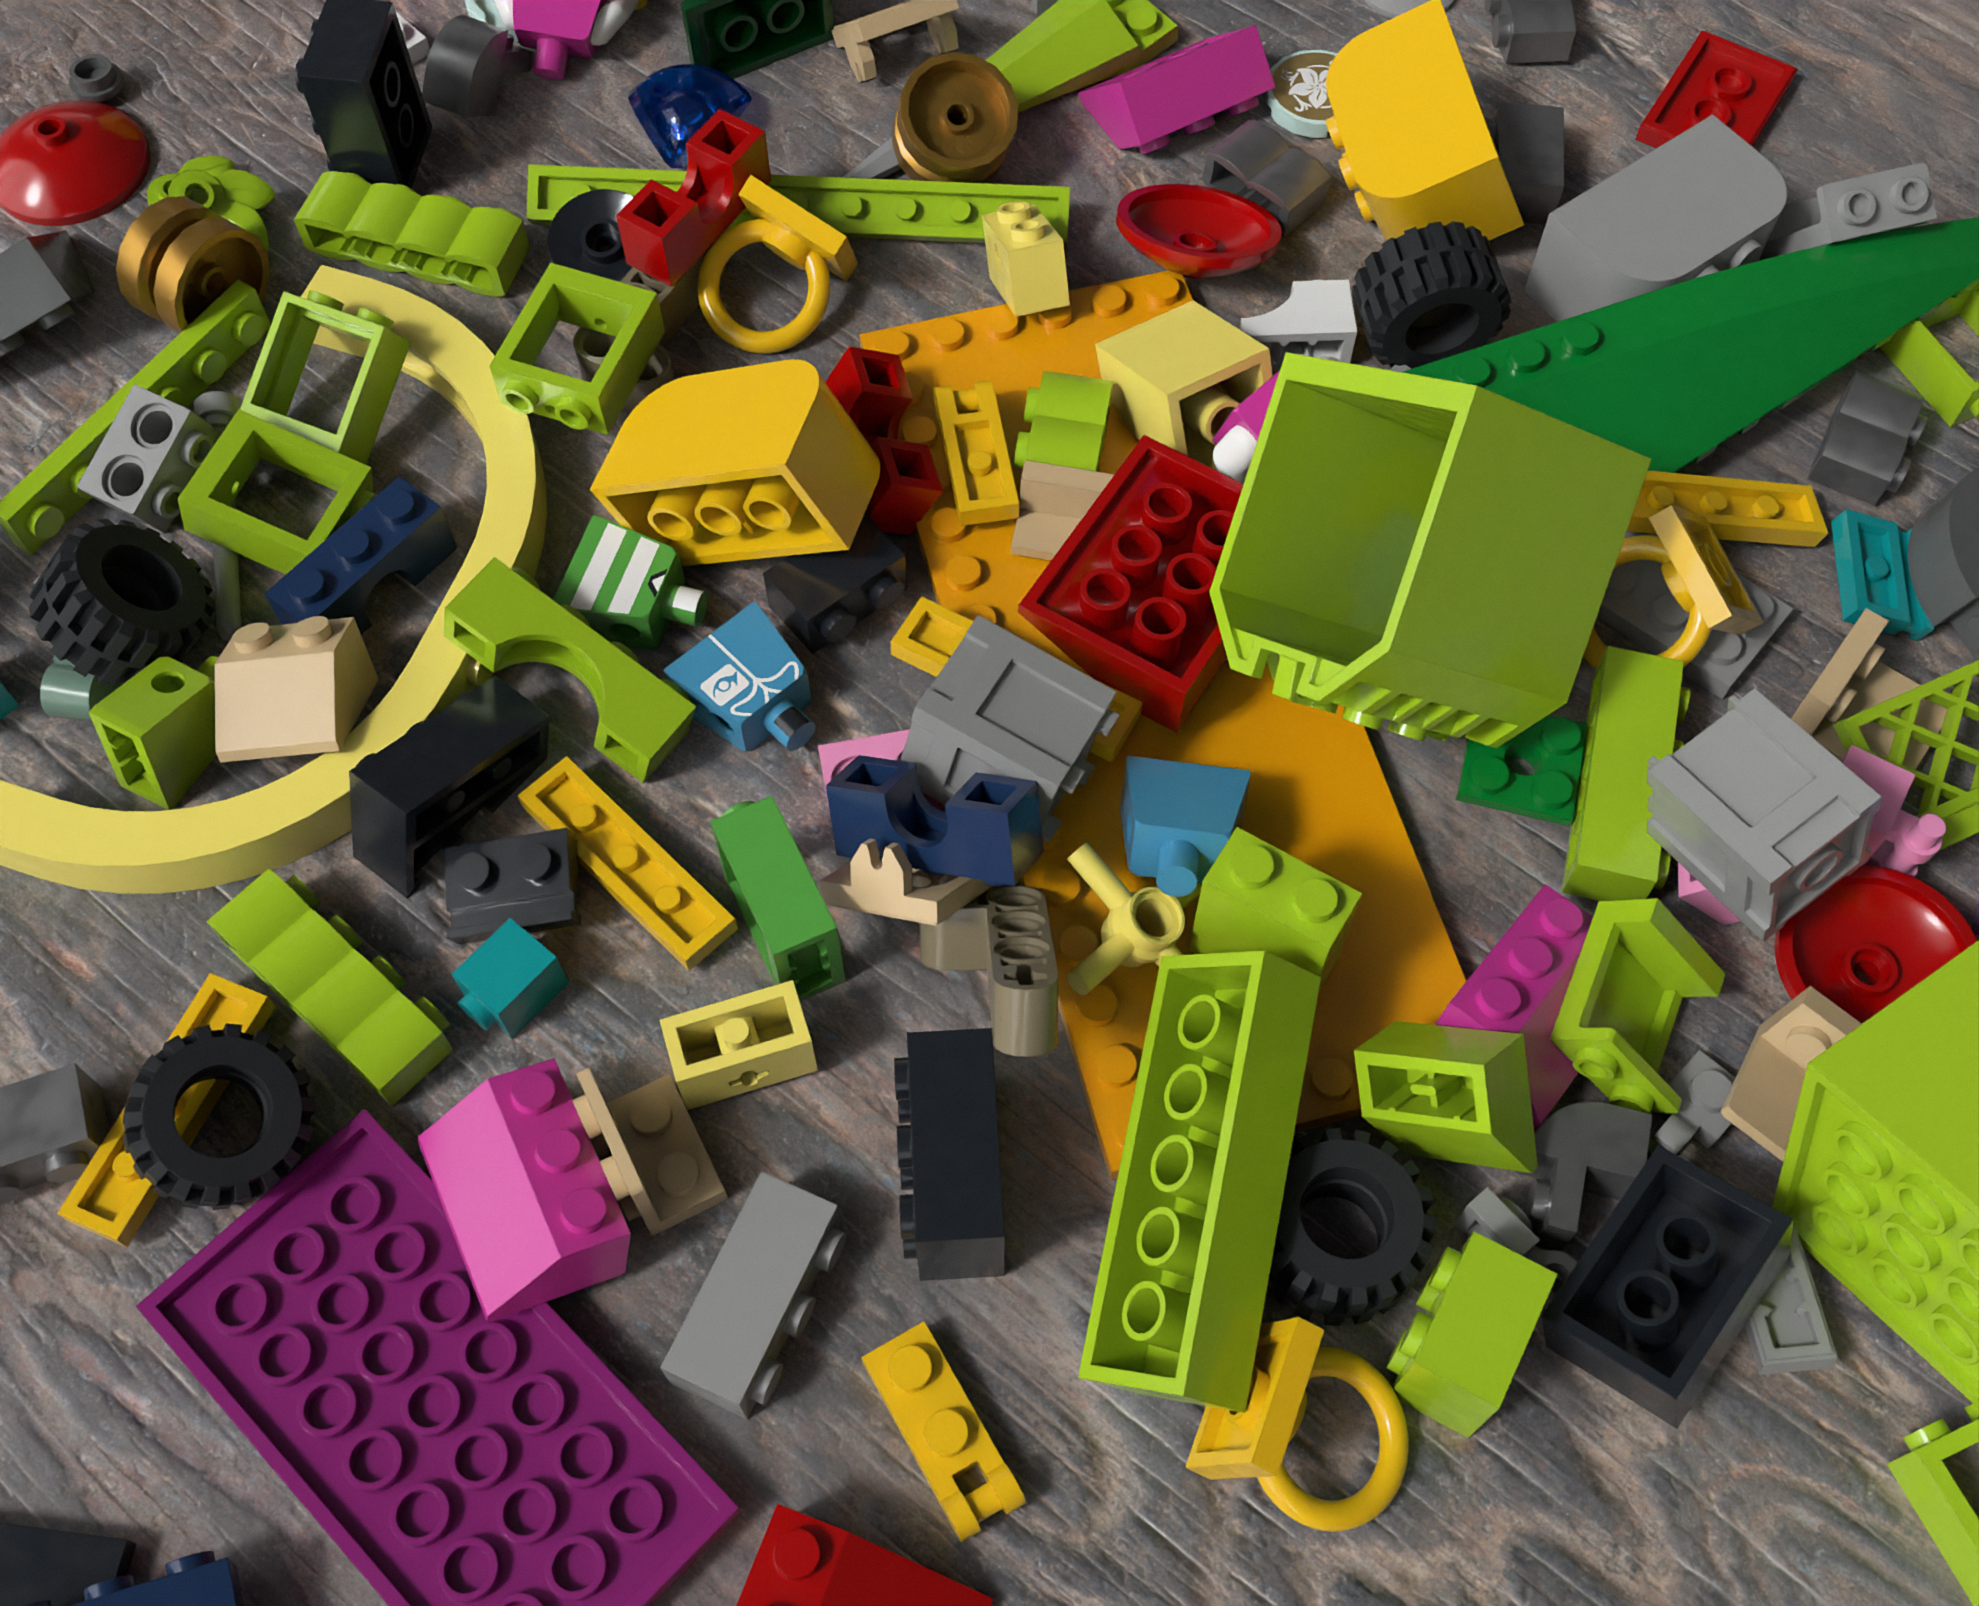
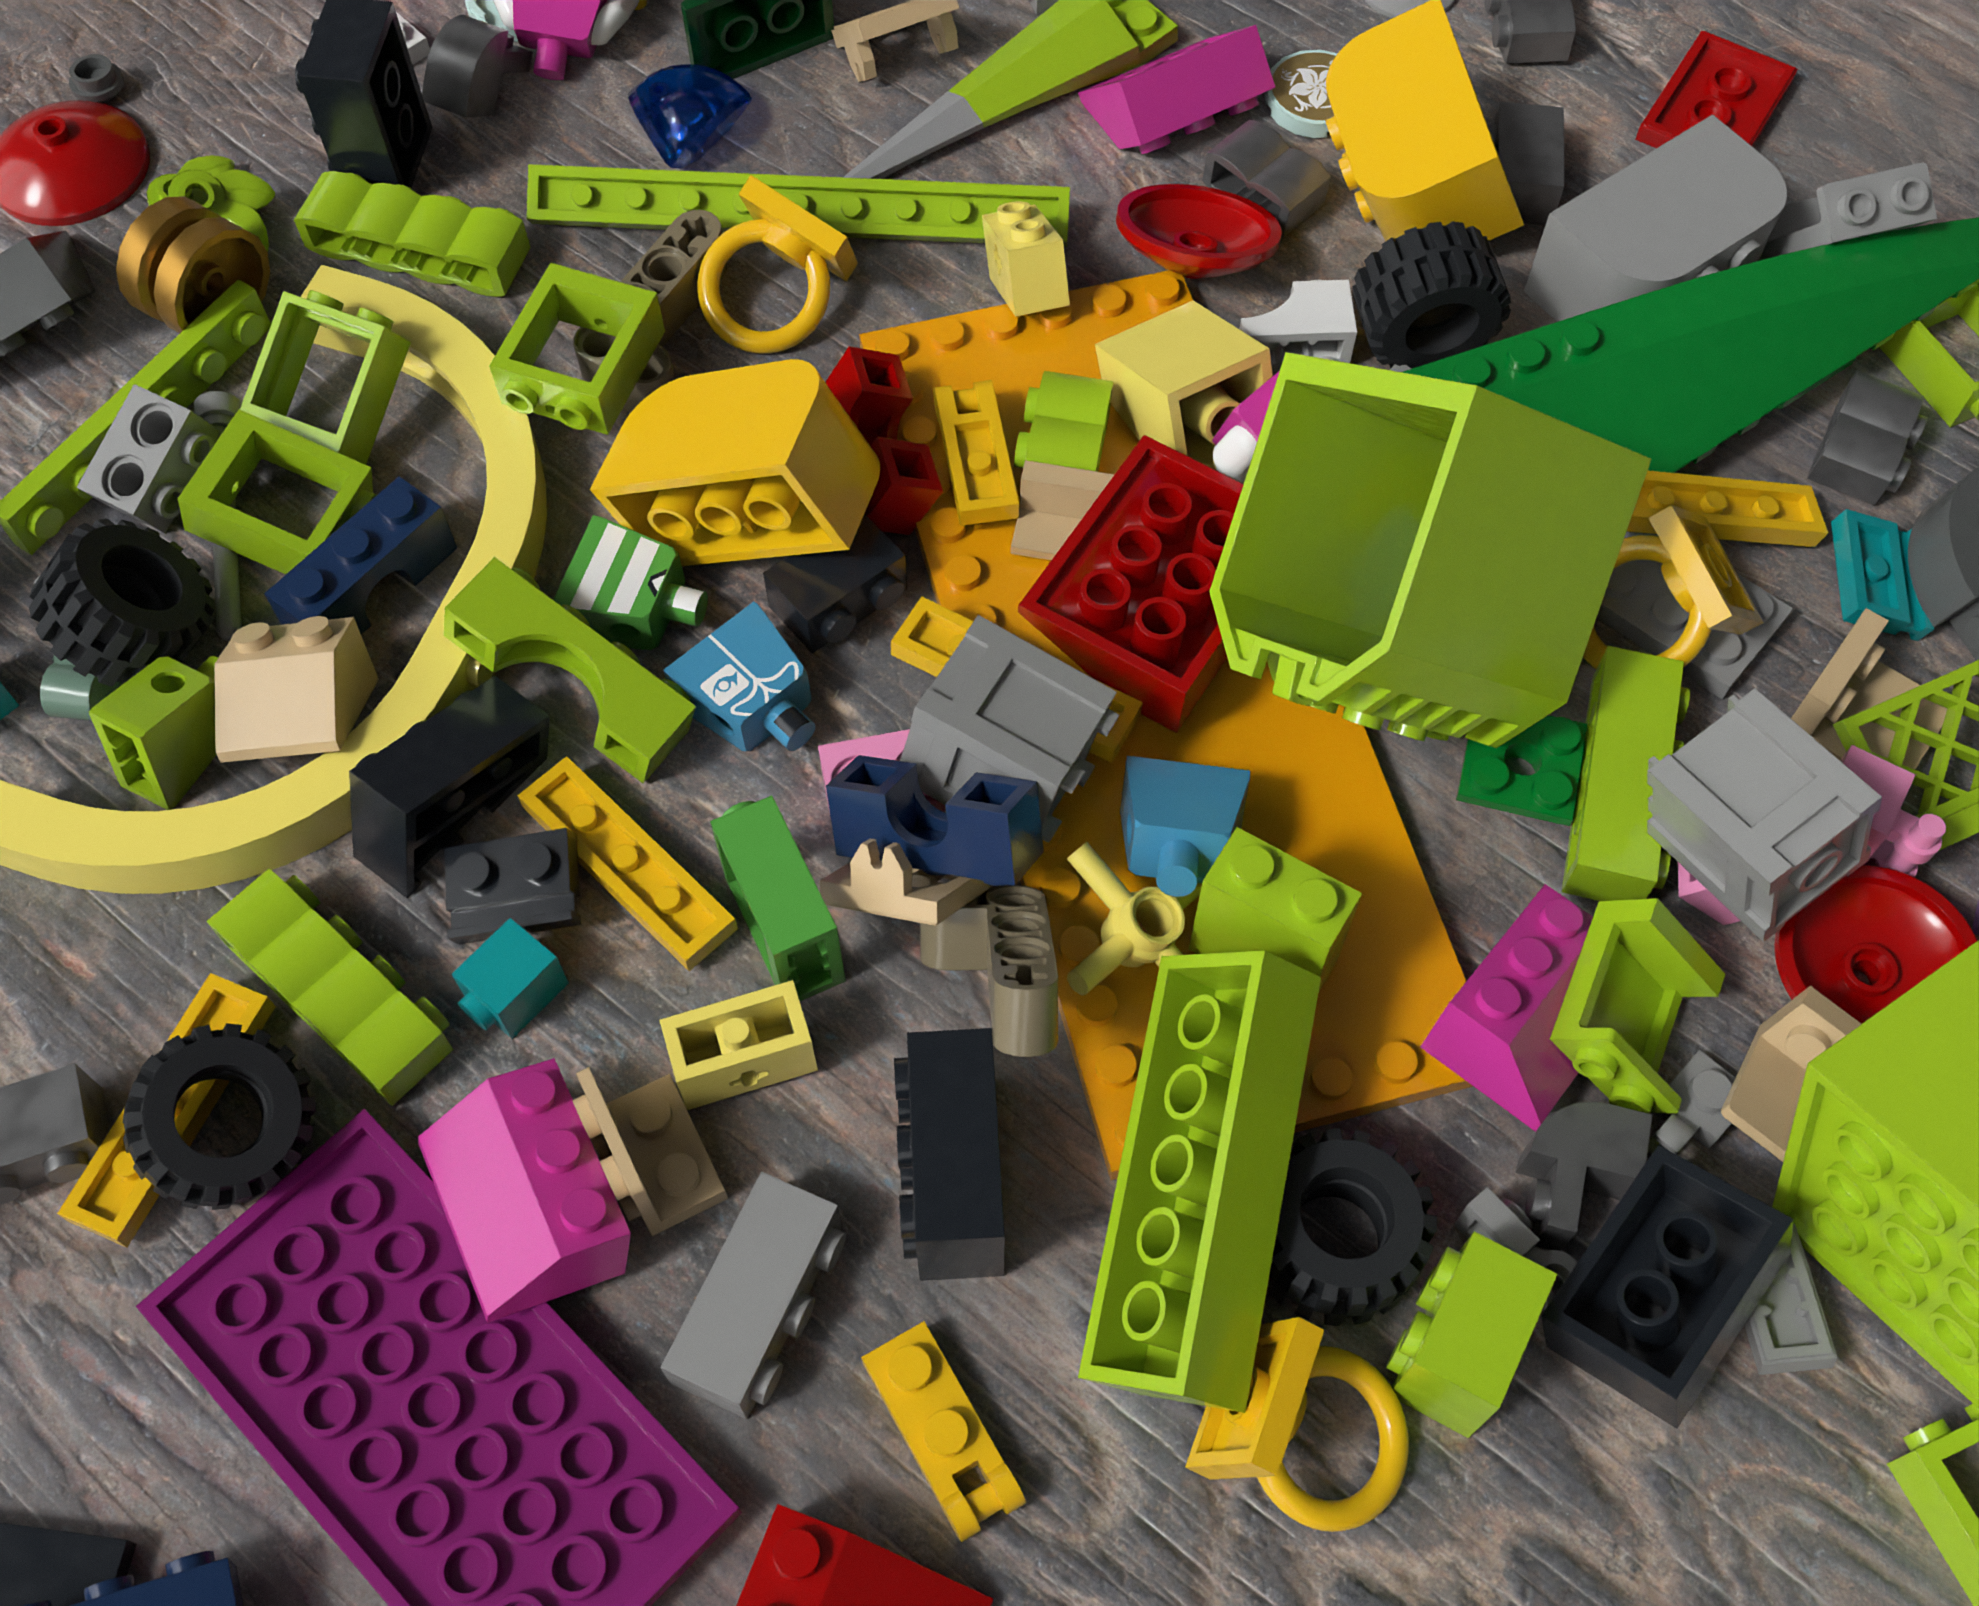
(584, 228): black dish -> none
(670, 229): red arch -> none
(954, 120): pearl gold wheel -> none
(1449, 1094): lime slope -> none

